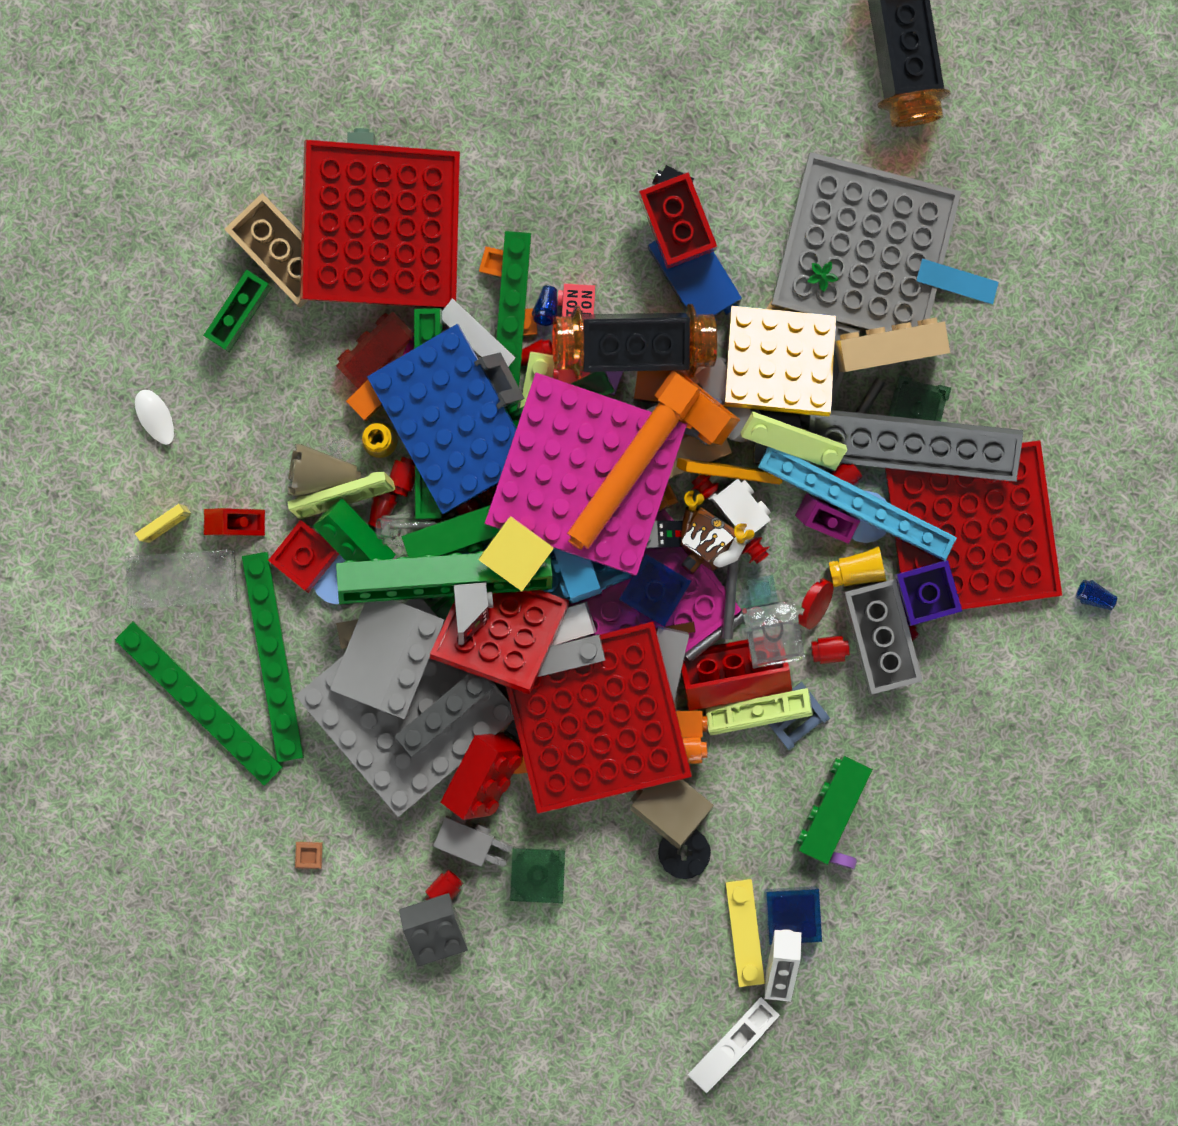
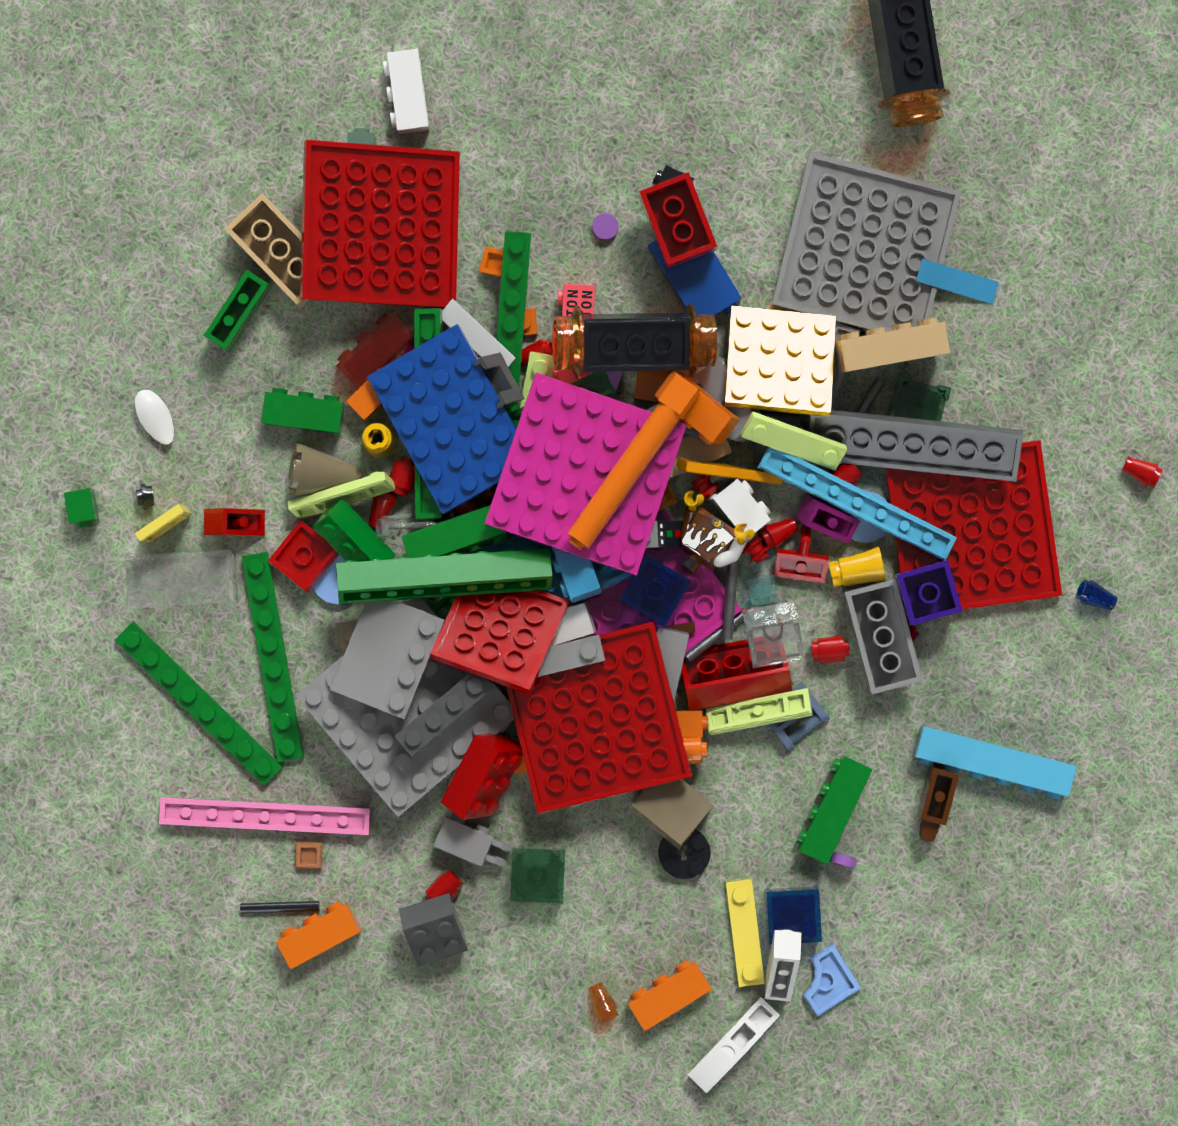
(81, 507): none -> green brick
(145, 496): none -> black plate
(264, 816): none -> bright pink plate
(280, 907): none -> black bar
(303, 411): none -> green brick
(318, 934): none -> orange brick
(406, 91): none -> white brick
(471, 608): light grey slope -> none
(516, 553): light yellow tile -> none
(546, 306): clear blue cone -> none
(602, 1003): none -> clear orange cone
(605, 226): none -> medium lavender tile
(668, 994): none -> orange brick
(777, 532): none -> red cone
(801, 563): none -> red plate
(816, 603): red tile -> none
(822, 275): green plant -> none
(831, 981): none -> light blue tile
(936, 801): none -> reddish brown hinge
(994, 761): none -> medium azure brick
(1143, 471): none -> red cone

